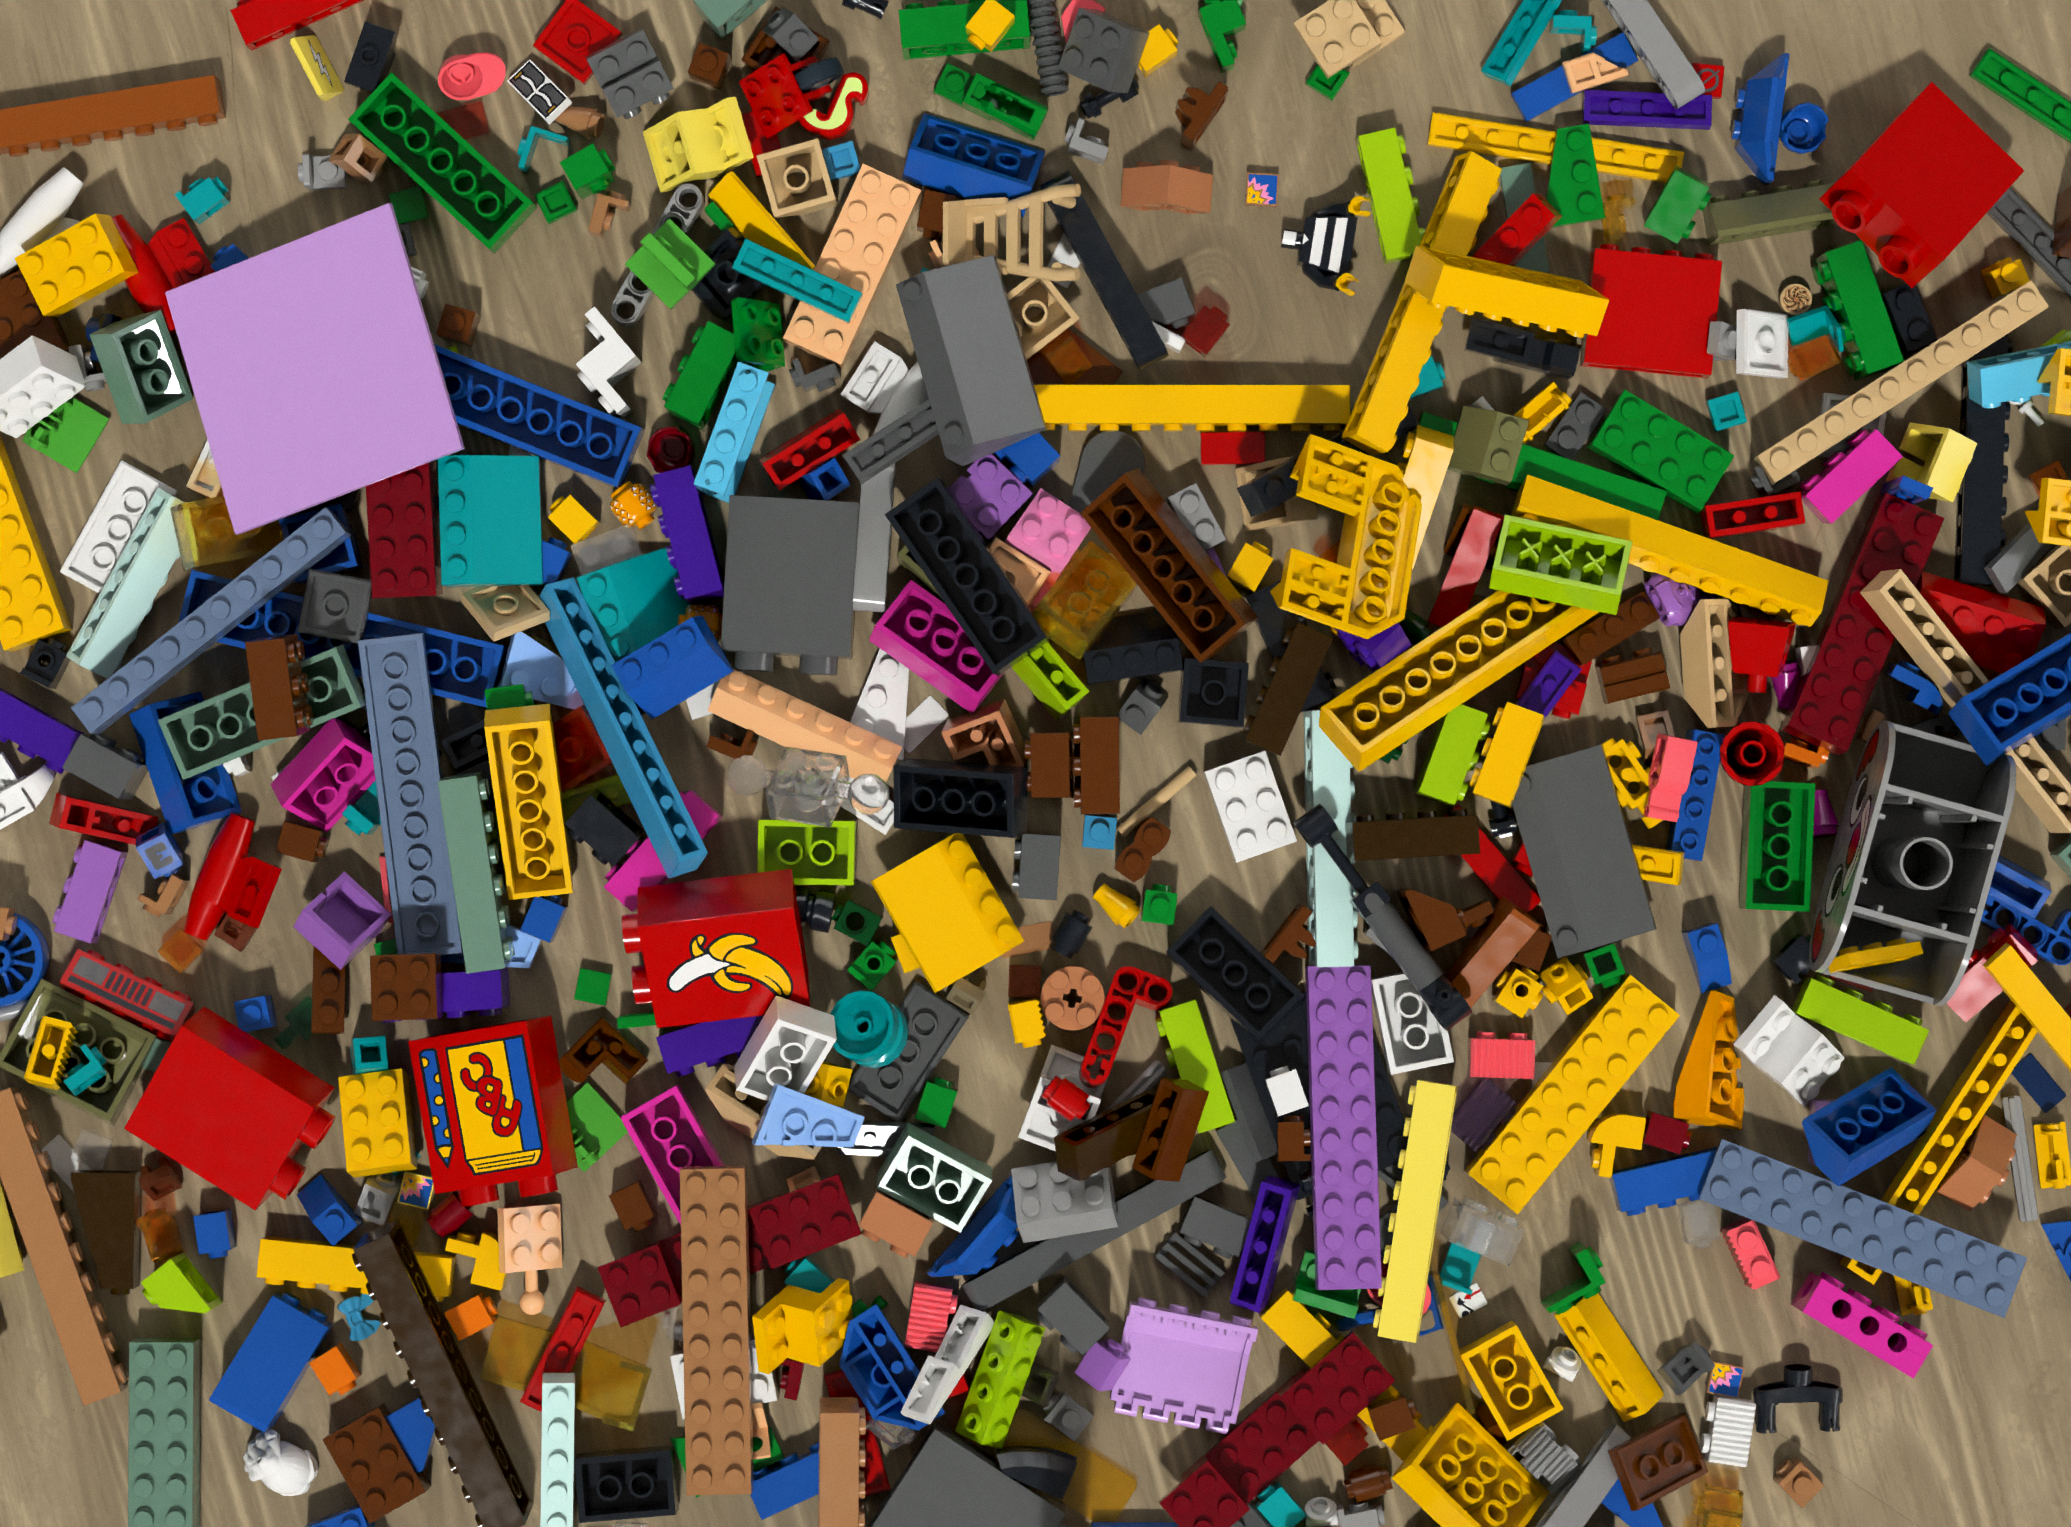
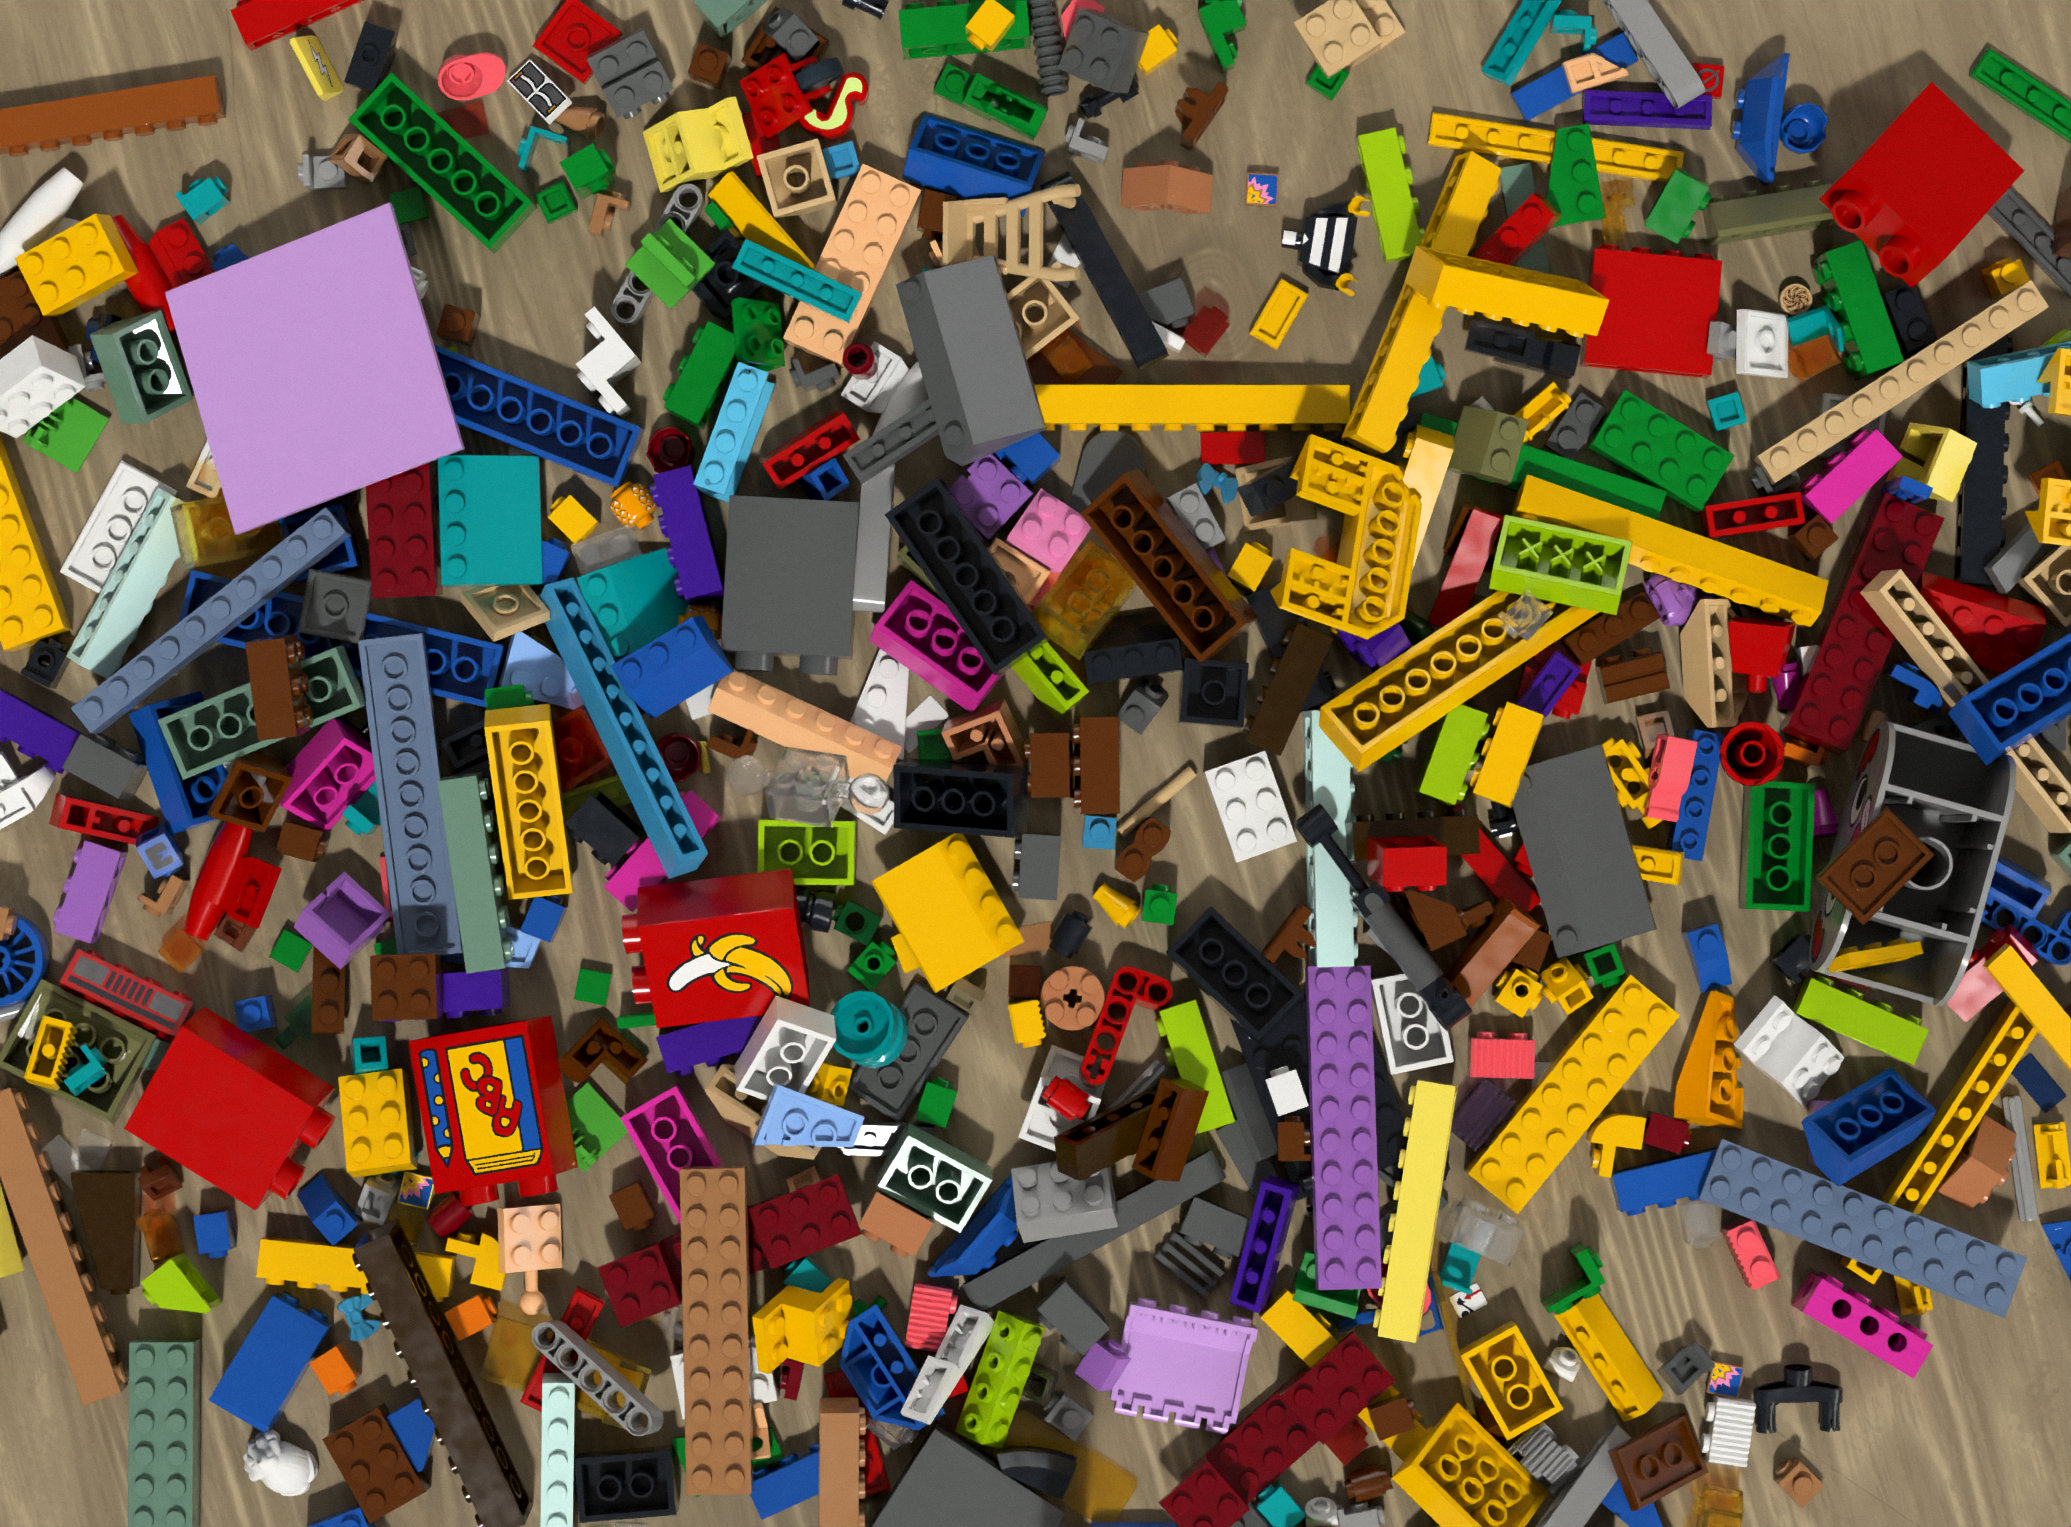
(251, 791): none -> reddish brown slope
(291, 950): none -> green tile
(612, 1380): none -> light grey beam
(679, 755): none -> dark red hair
(705, 766): none -> light yellow leg
(854, 354): none -> dark red brick
(932, 745): none -> green tile
(1208, 477): none -> dark azure piece
(1278, 314): none -> yellow tile
(1407, 862): none -> red brick
(1525, 616): none -> clear bracket
(1813, 537): none -> reddish brown brick
(1874, 866): none -> reddish brown tile

